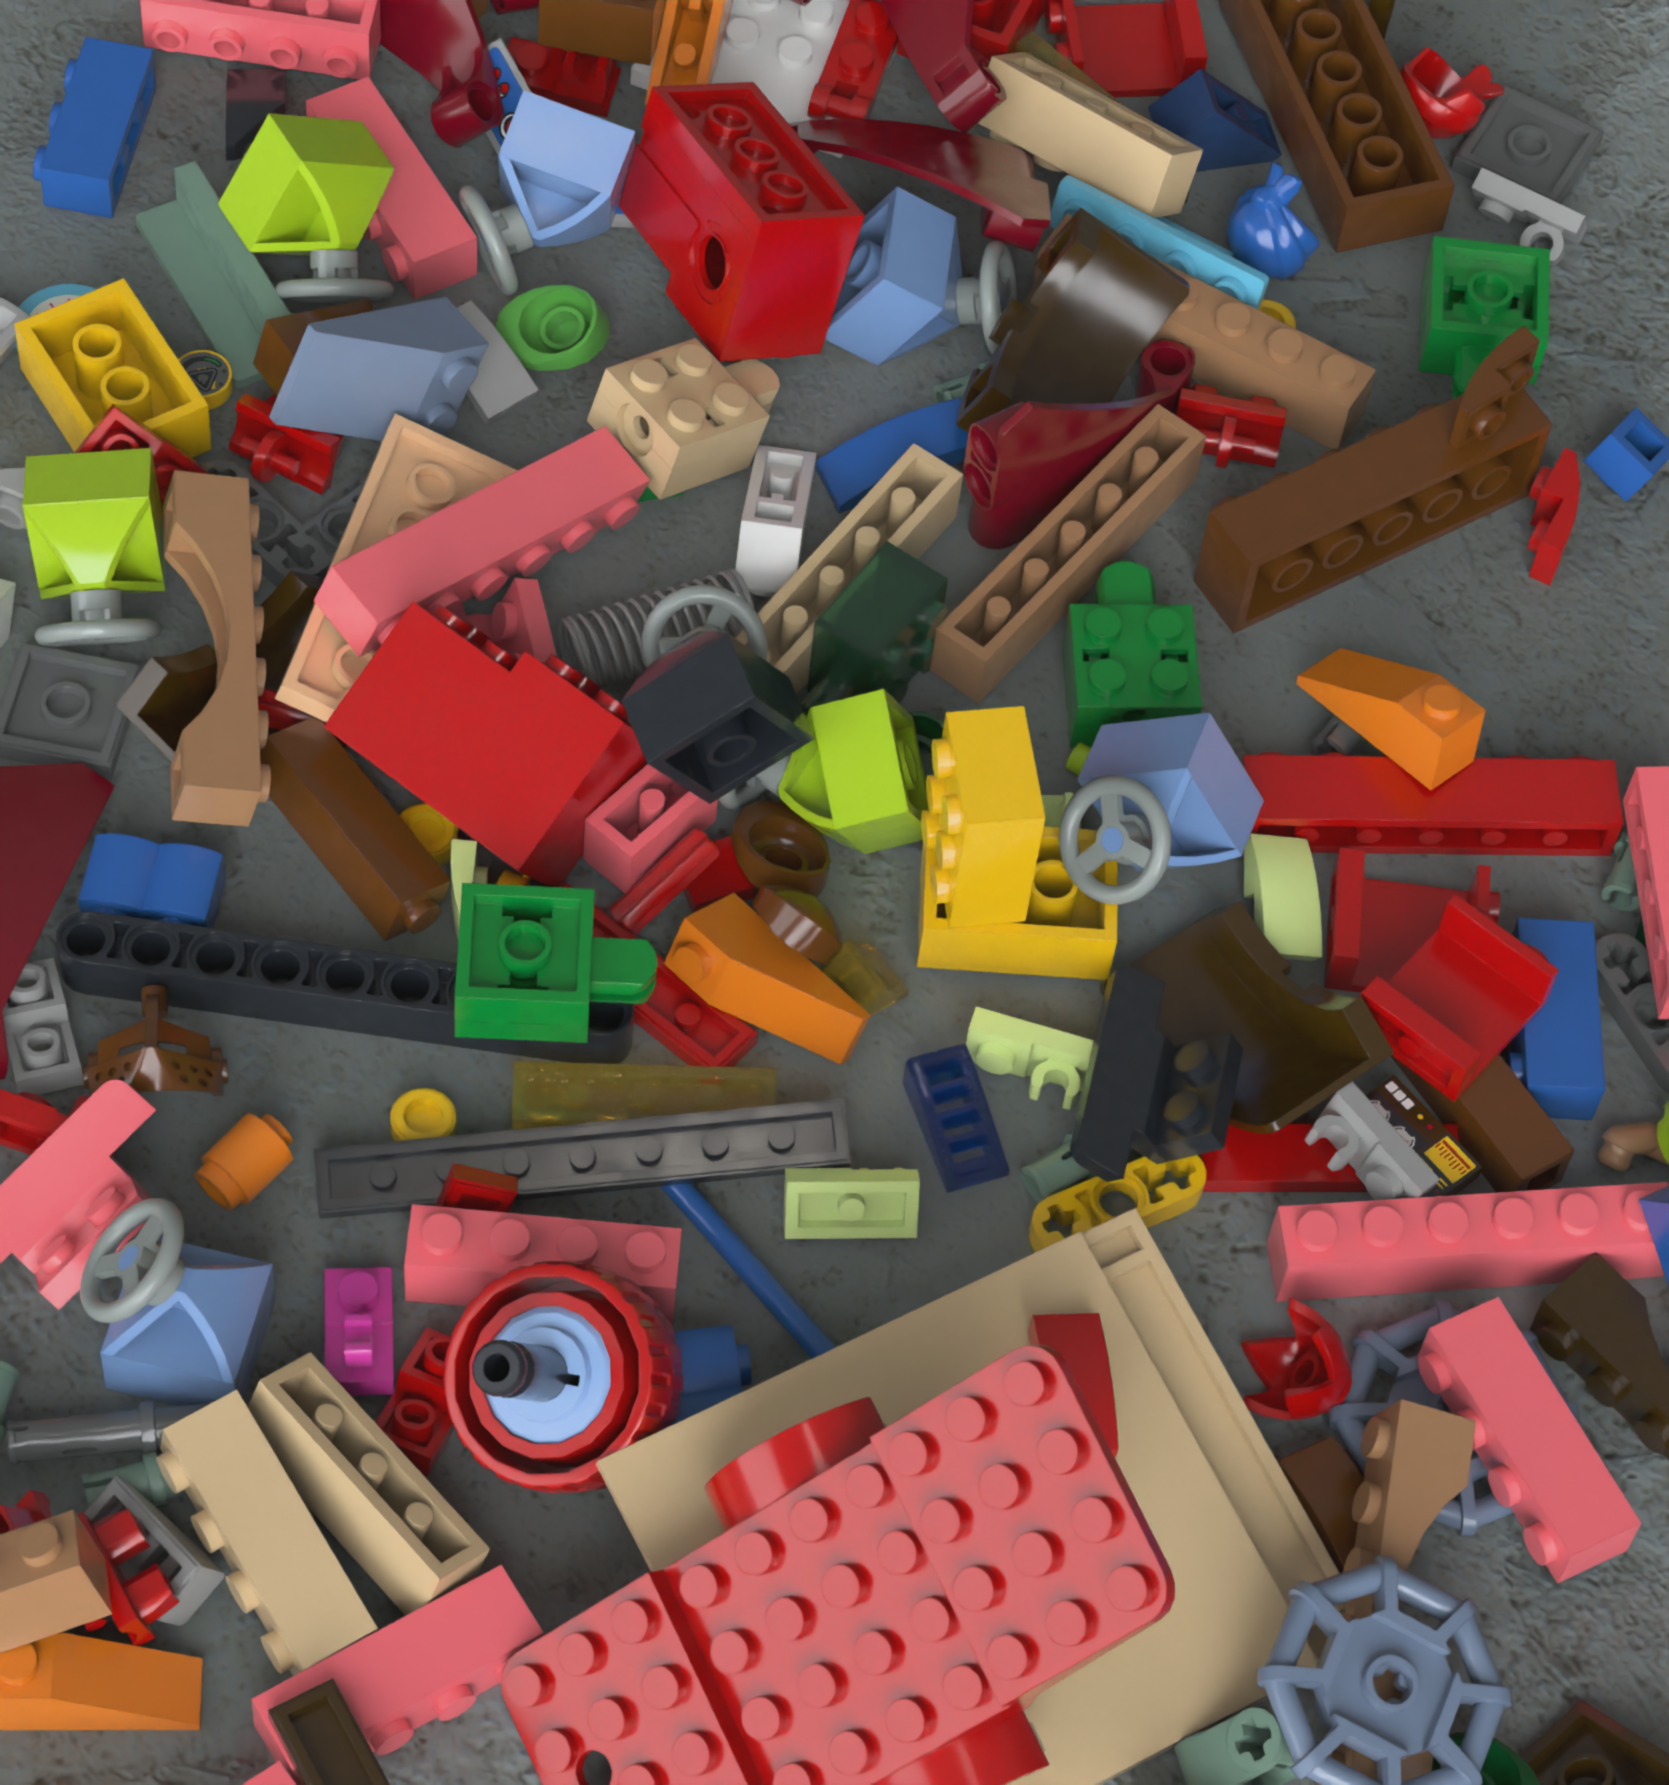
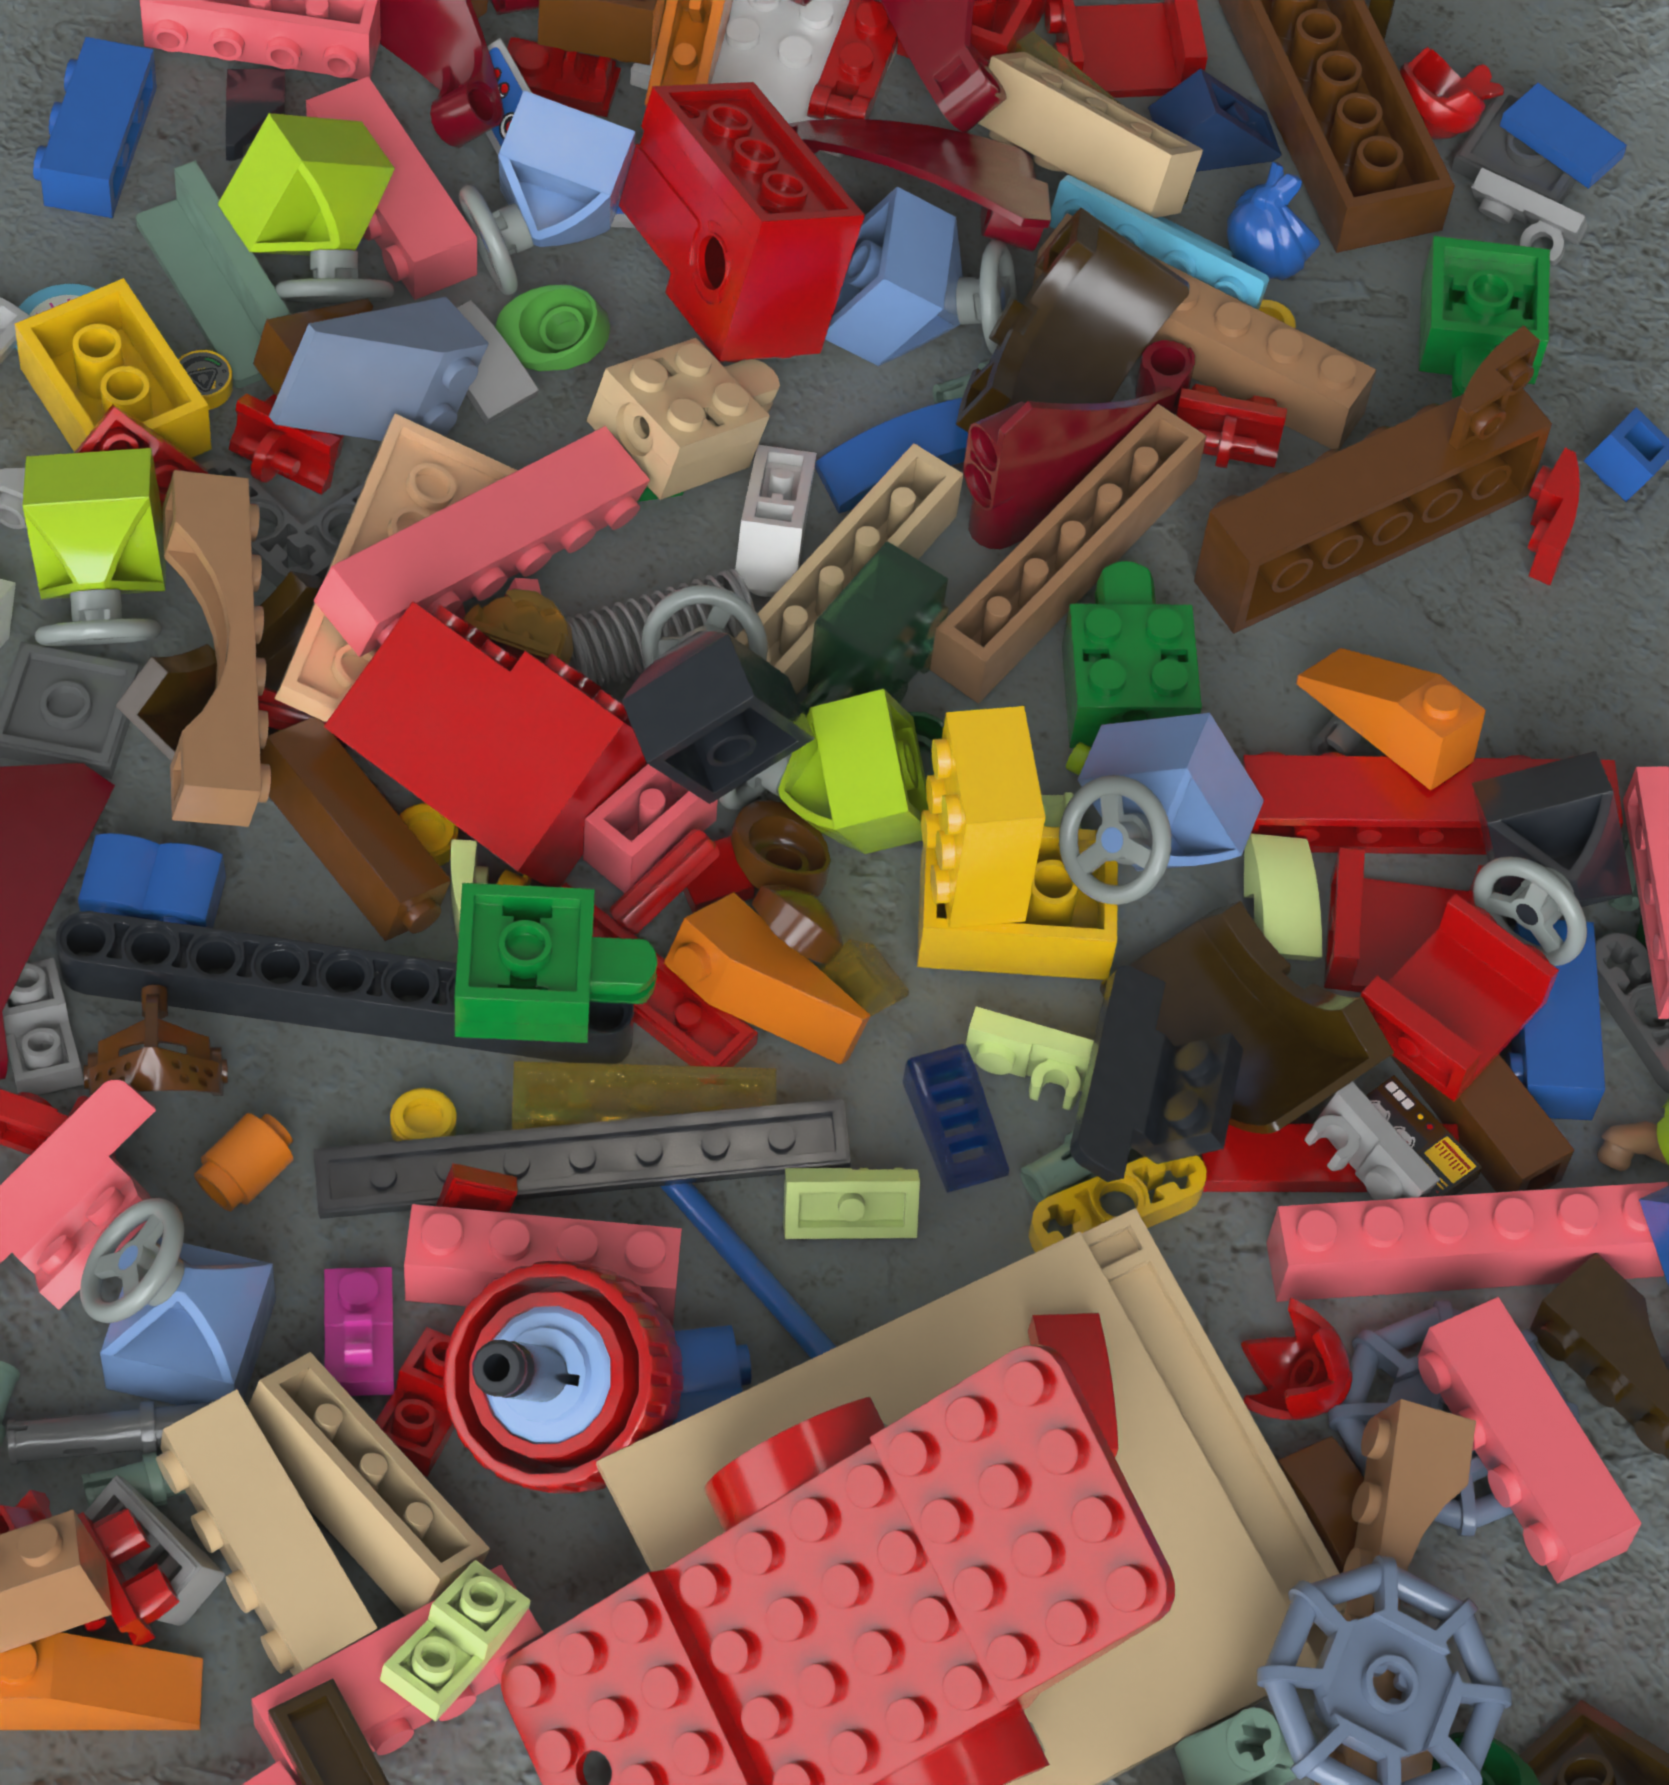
(455, 1641): none -> yellowish green slope
(525, 623): none -> pearl gold tile
(1550, 850): none -> black piece
(1563, 135): none -> blue tile

